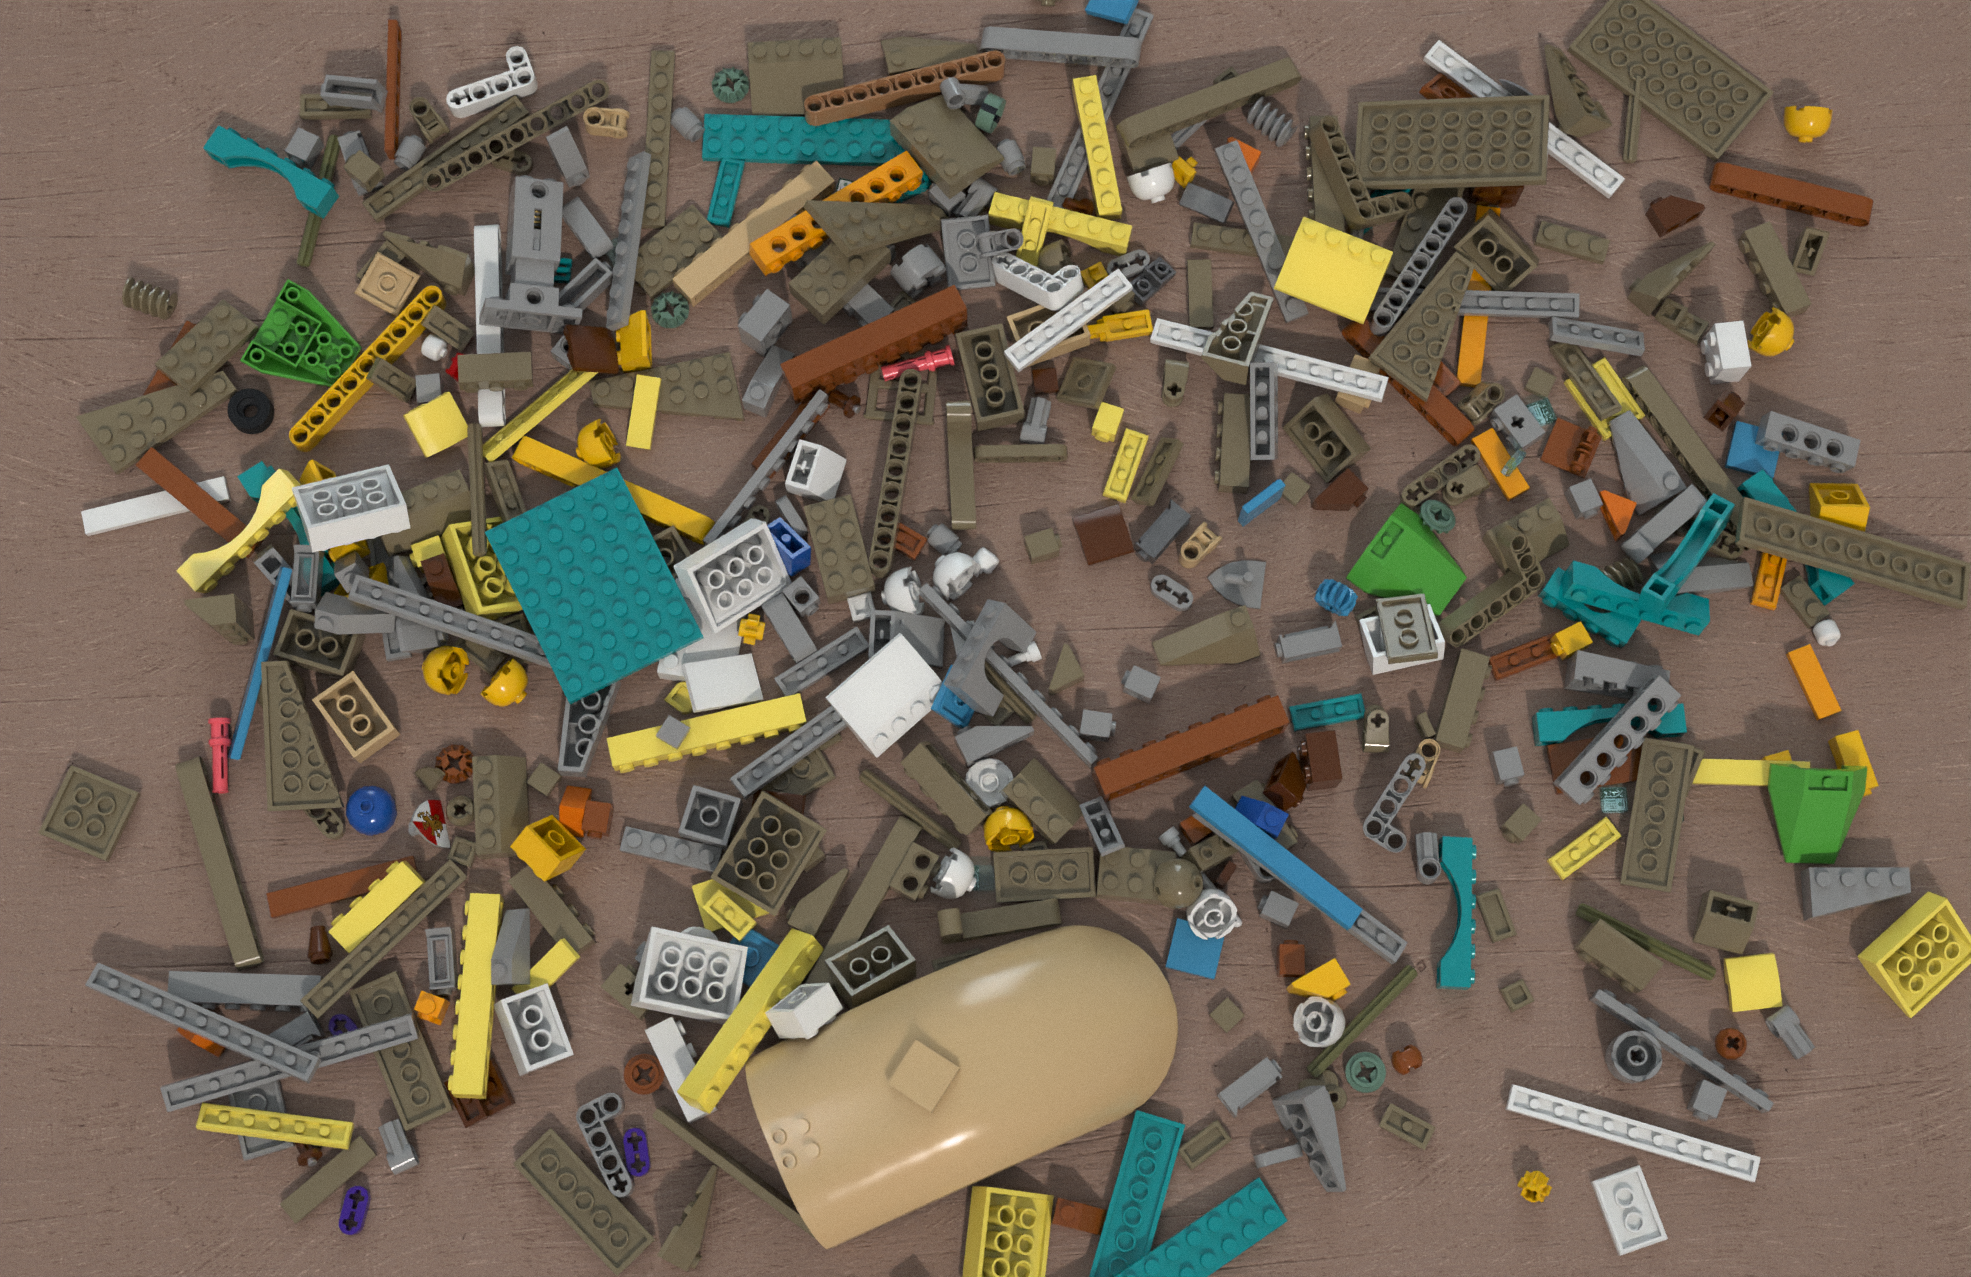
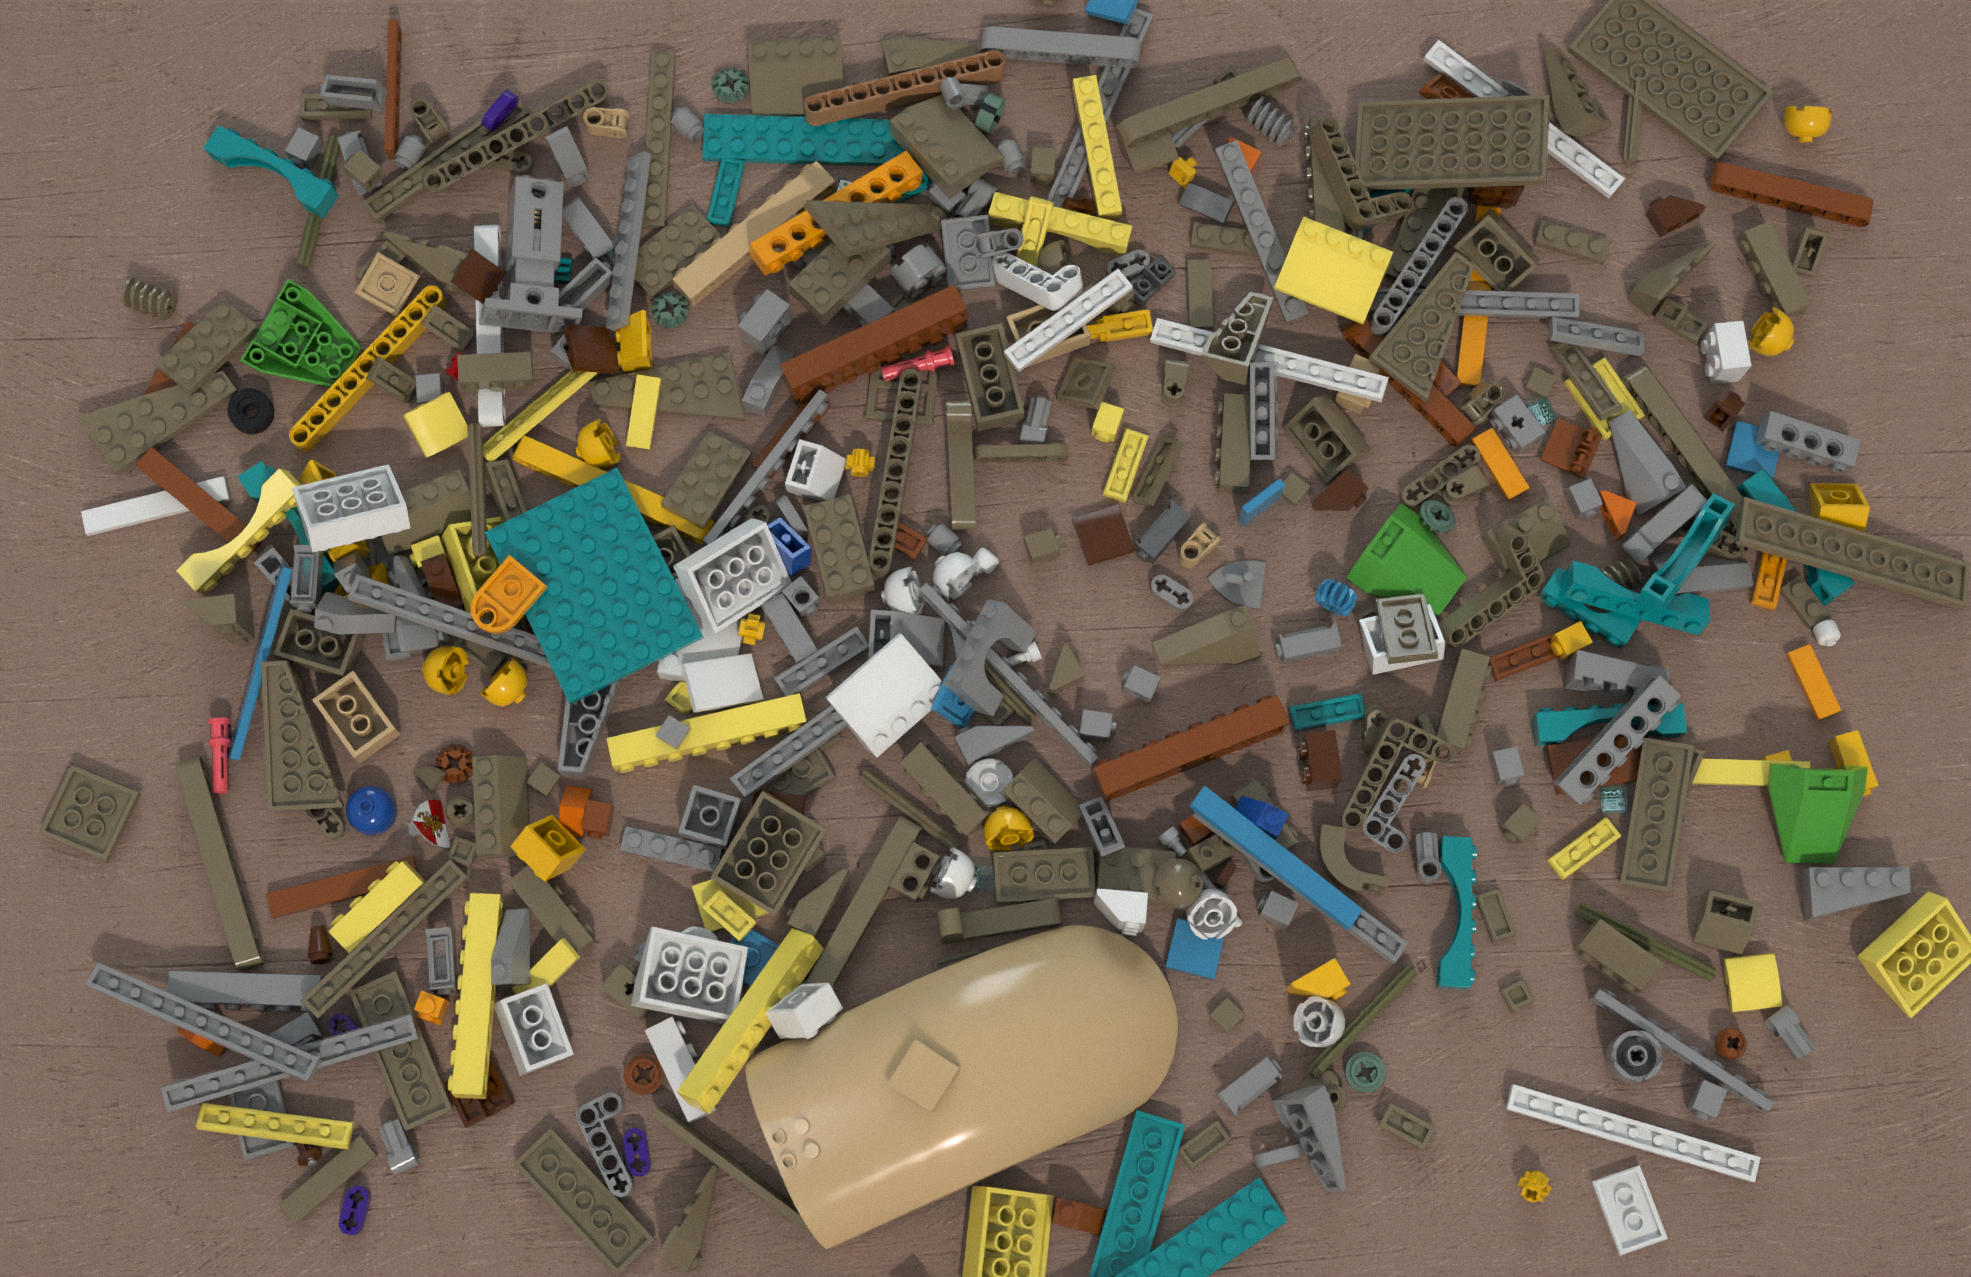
(434, 347): white piece -> none
(478, 276): none -> reddish brown piece
(491, 85): white beam -> none
(500, 110): none -> dark purple beam
(506, 594): none -> light orange tile
(706, 479): none -> dark tan plate
(850, 405): reddish brown piece -> none
(860, 462): none -> yellow gear
(861, 606): white tile -> none
(871, 967): dark tan slope -> none
(1045, 381): reddish brown tile -> none
(1093, 275): yellow tile -> none
(1123, 909): none -> white slope
(1152, 183): white cylinder -> none
(1286, 783): reddish brown slope -> none
(1290, 959): dark orange brick -> none
(1337, 867): none -> dark tan arch
(1385, 764): none -> dark tan beam
(1405, 1060): dark orange piece -> none
(1513, 463): clear light blue tile -> none

